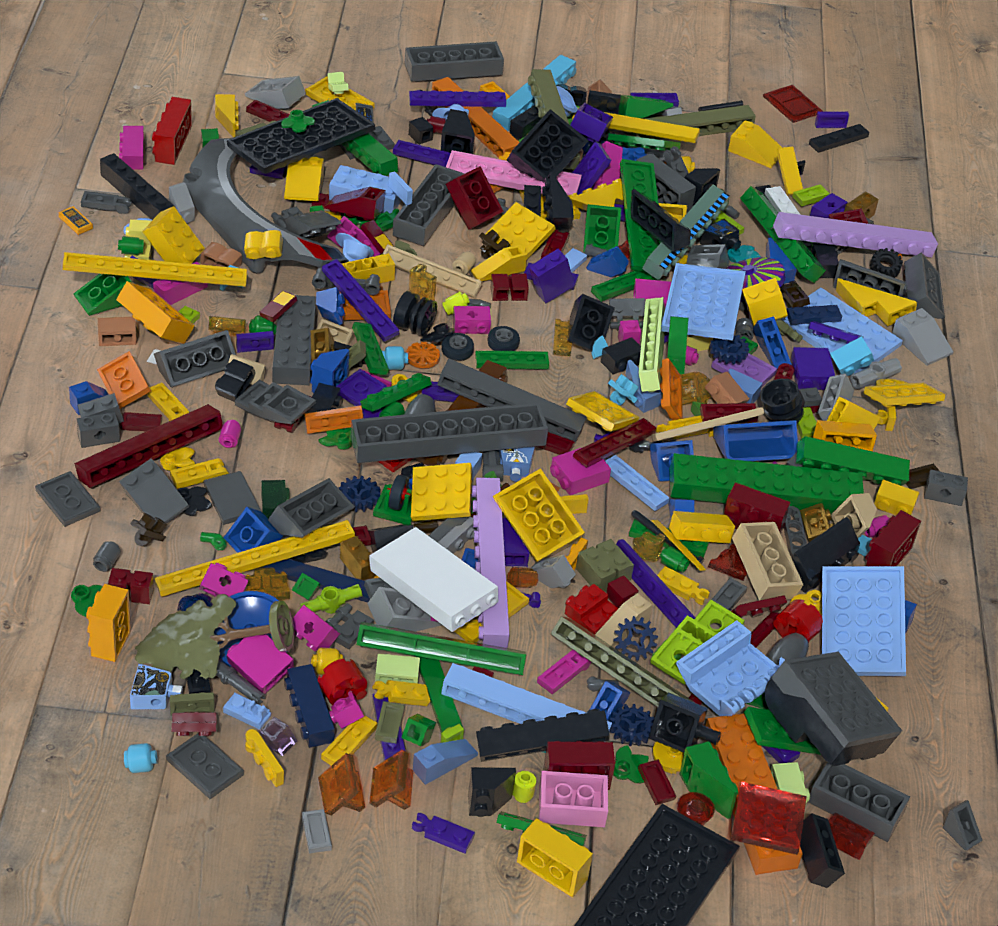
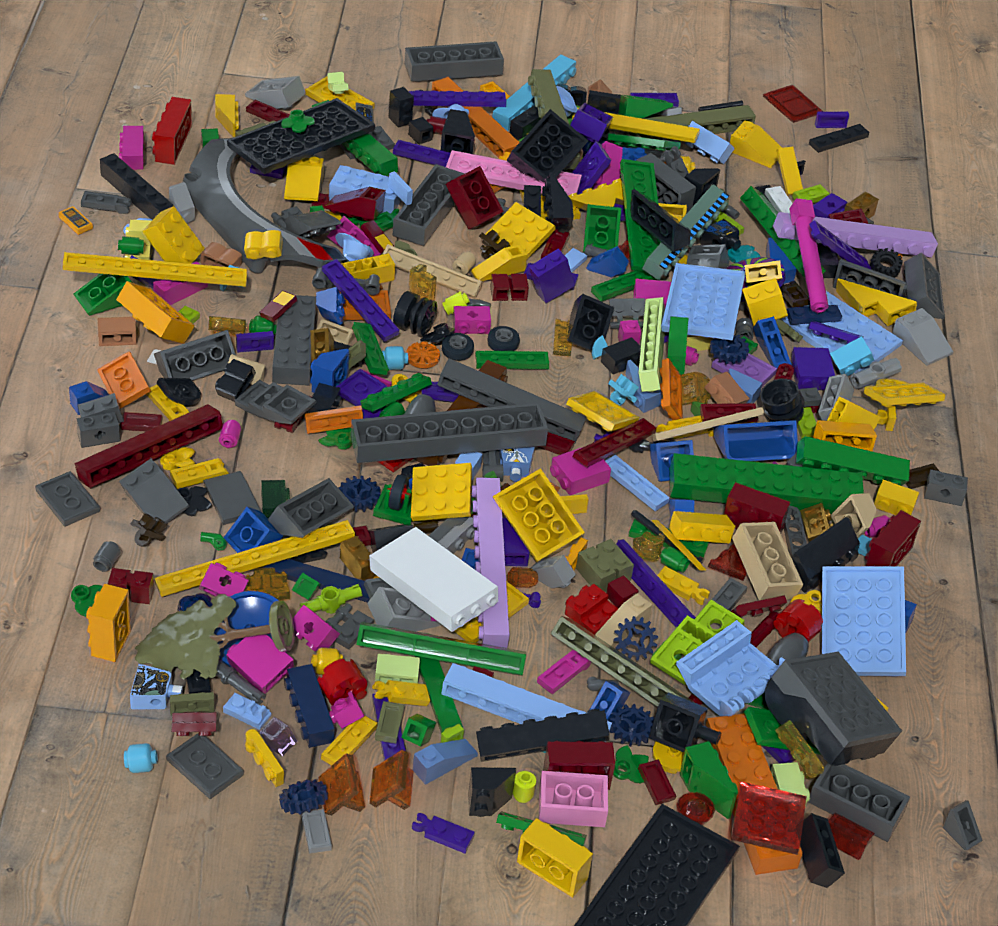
(180, 390): none -> black tile
(303, 796): none -> dark blue gear
(400, 106): none -> black brick
(711, 144): none -> light blue brick
(763, 271): none -> yellow brick
(800, 750): none -> clear yellow plate
(801, 216): none -> dark pink brick
(837, 245): none -> dark purple plate

